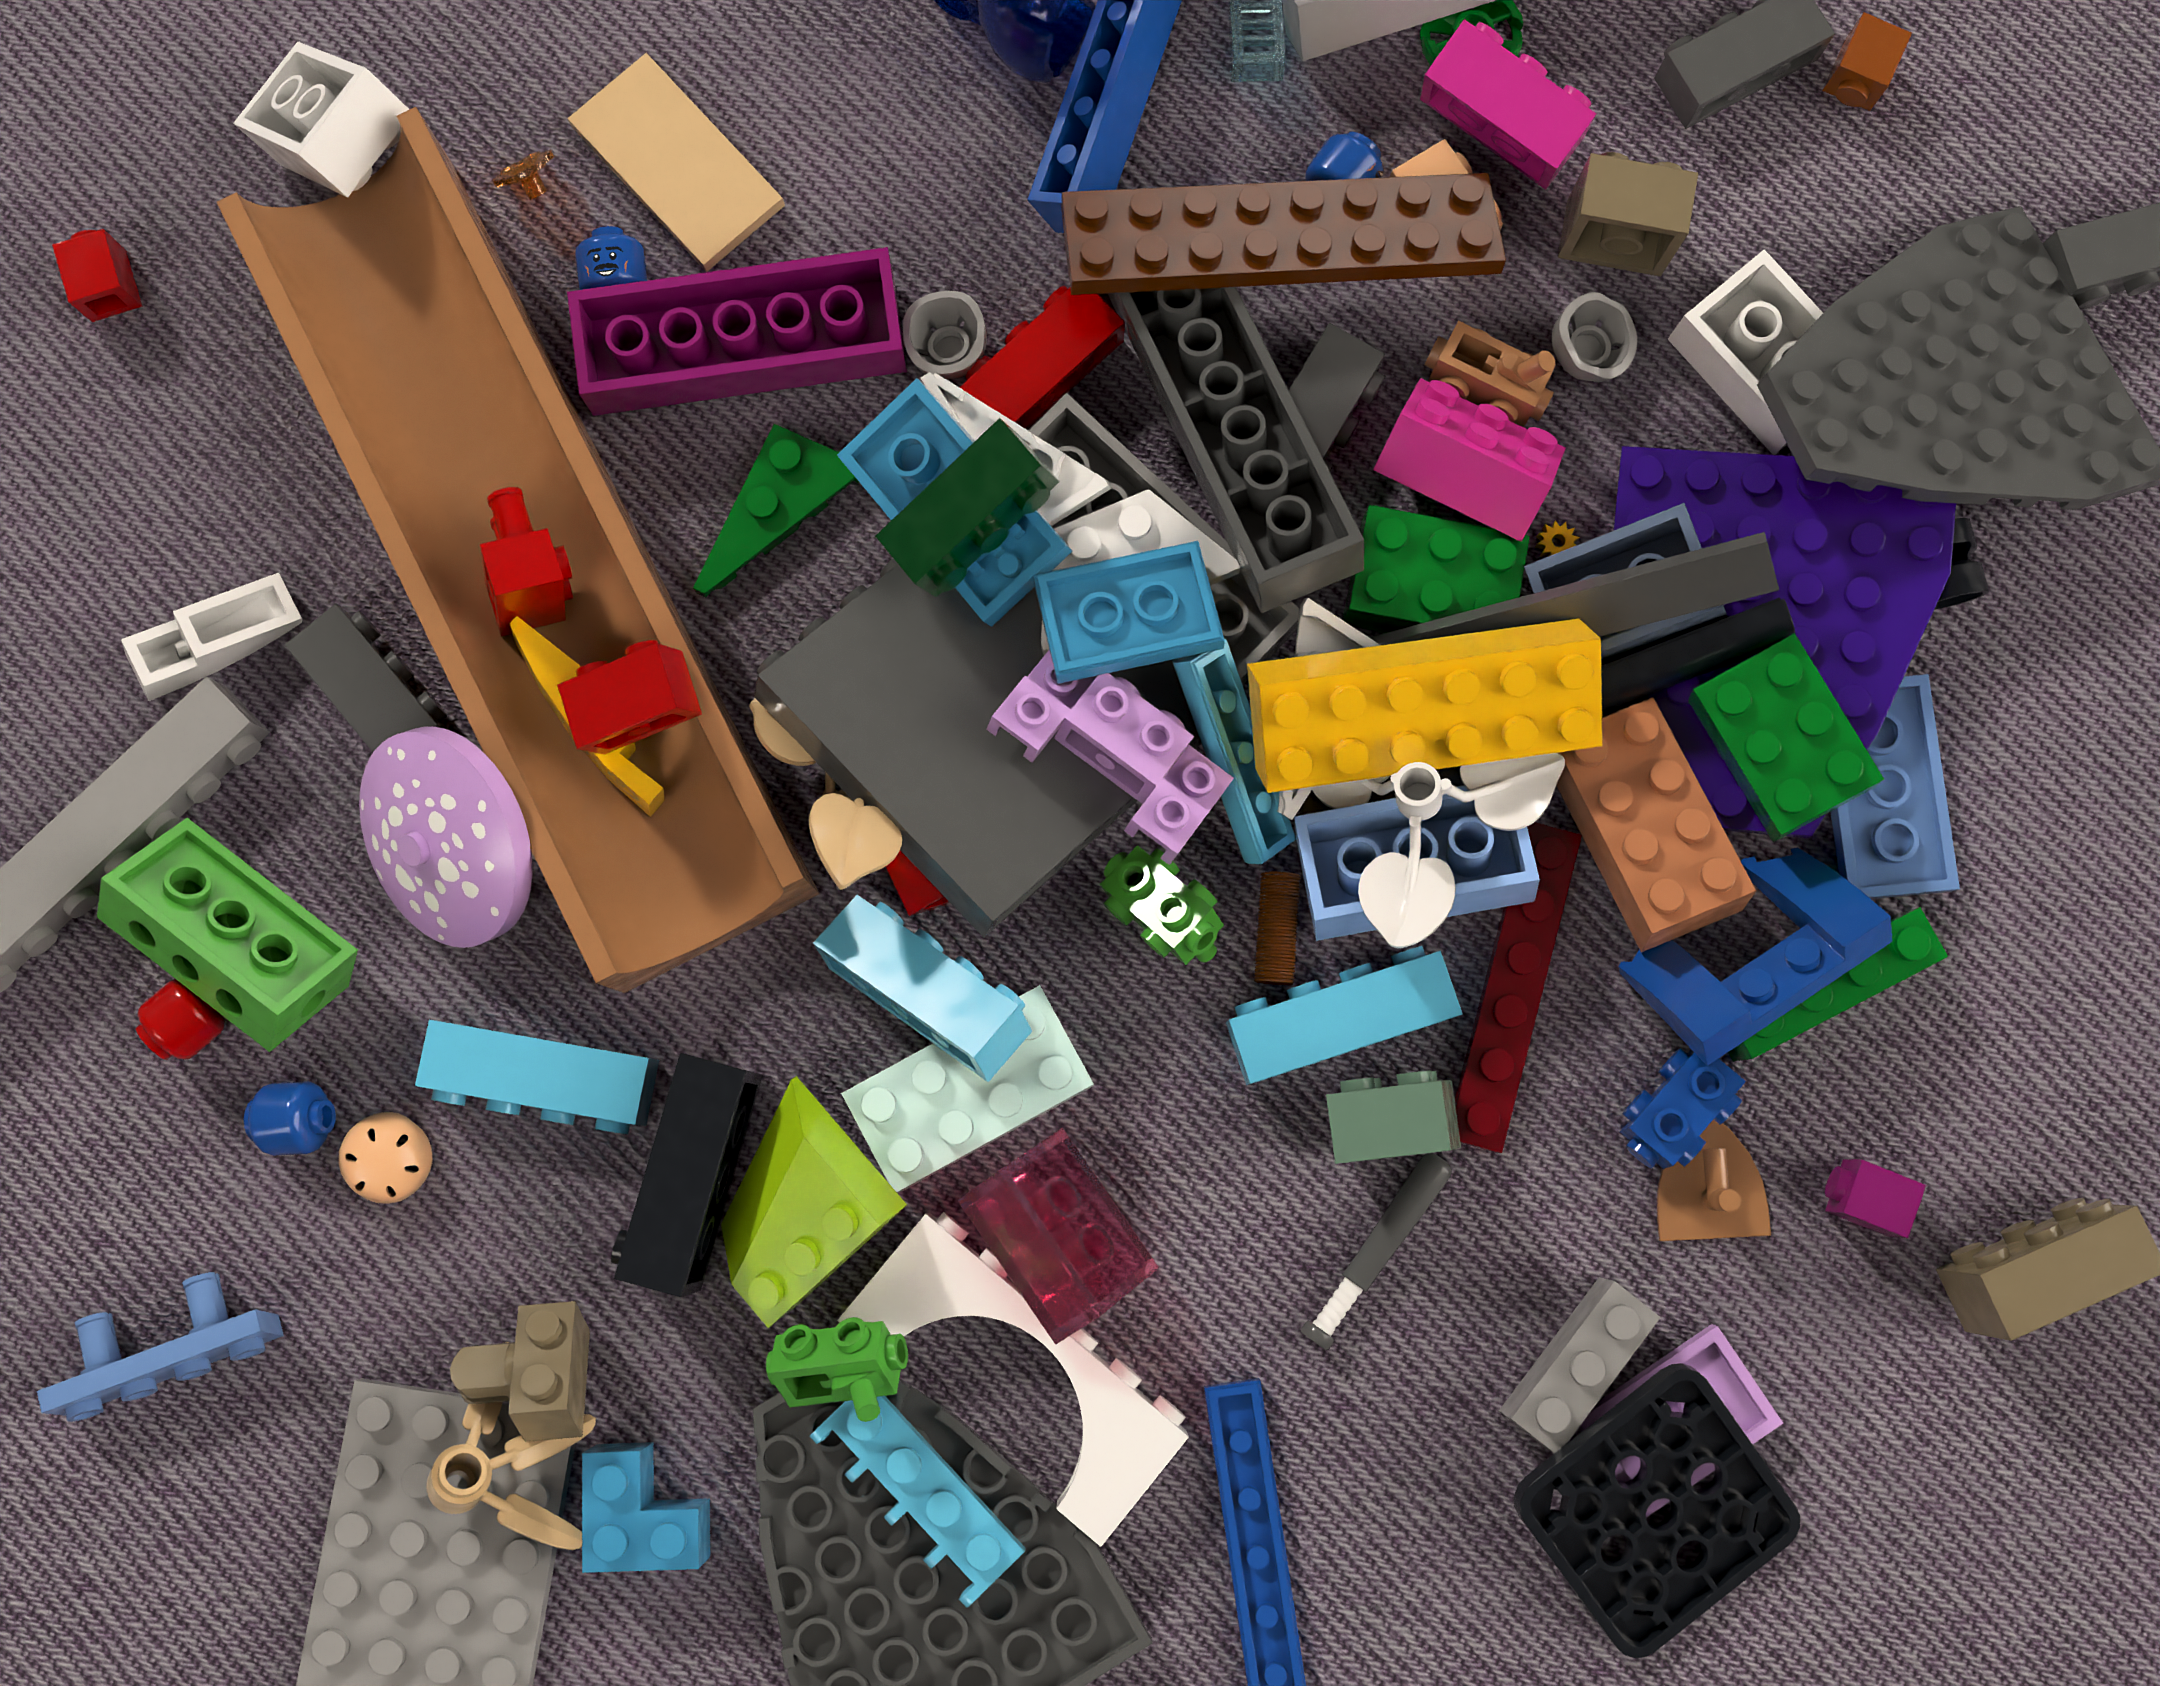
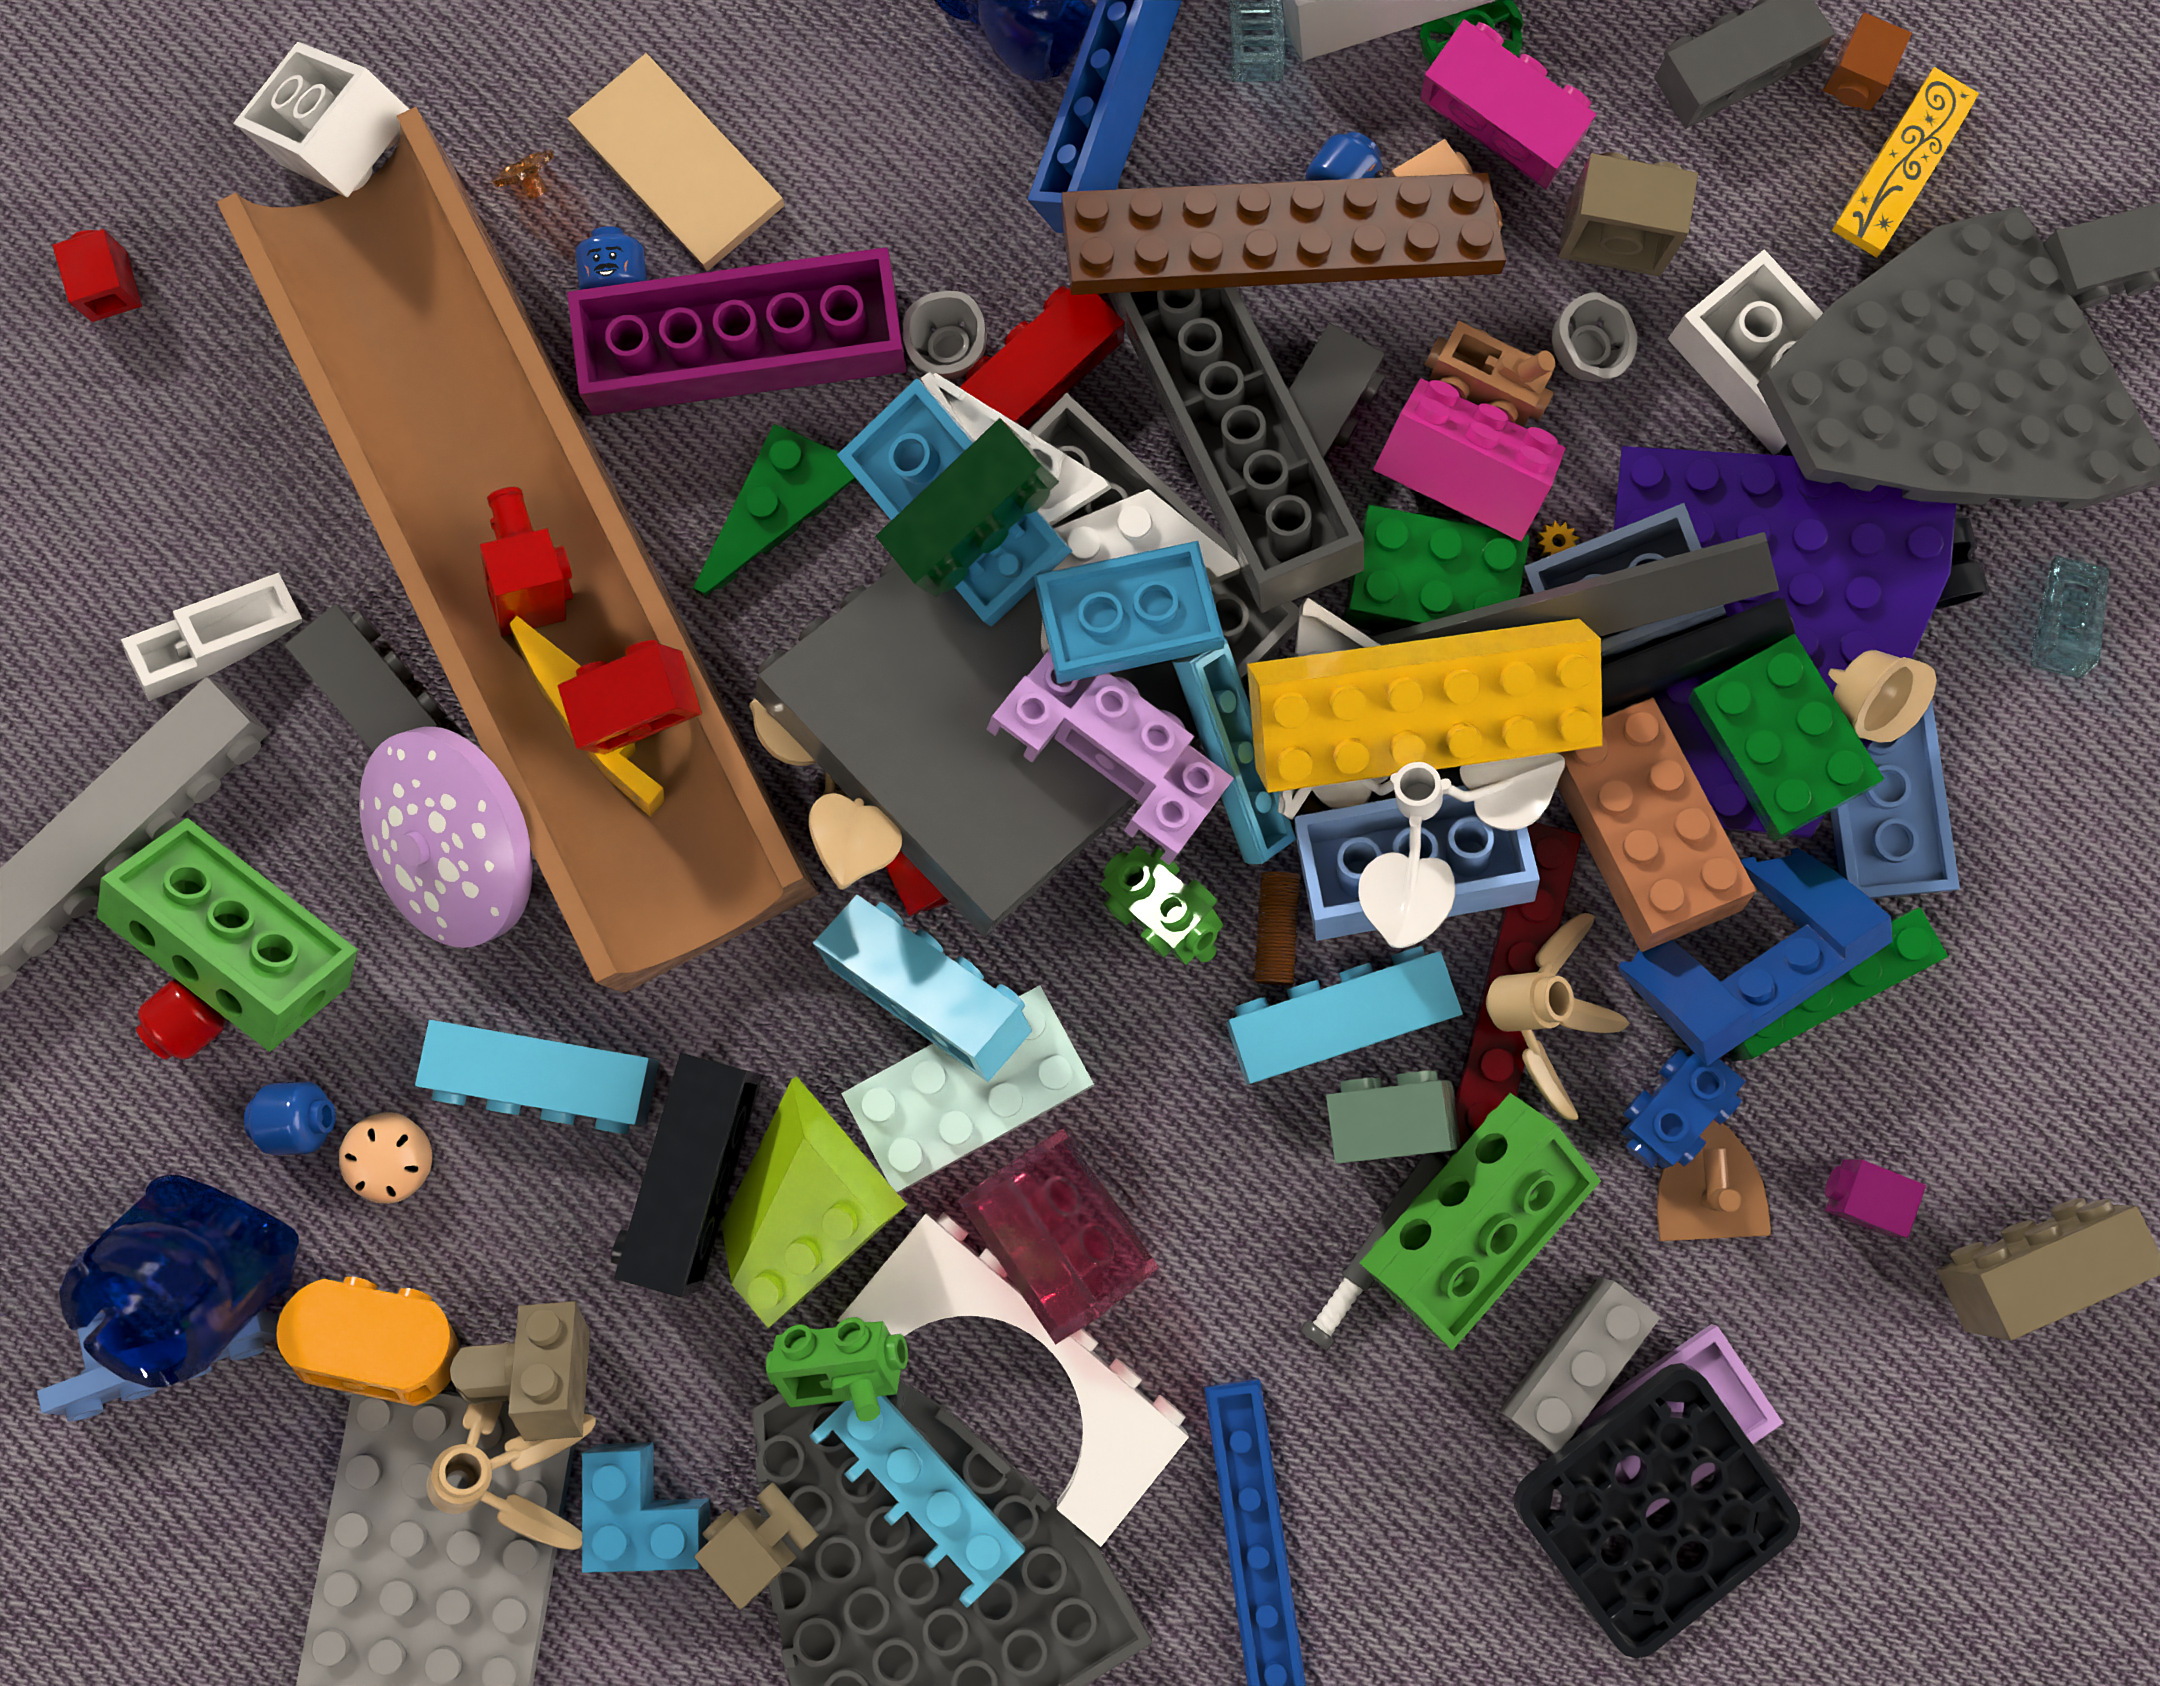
(176, 1280): none -> clear blue piece
(368, 1340): none -> light orange brick
(749, 1552): none -> dark tan brick
(1496, 1200): none -> bright green brick
(1545, 1001): none -> tan plant
(1883, 694): none -> tan piece
(1905, 162): none -> yellow slope
(2063, 649): none -> clear light blue slope

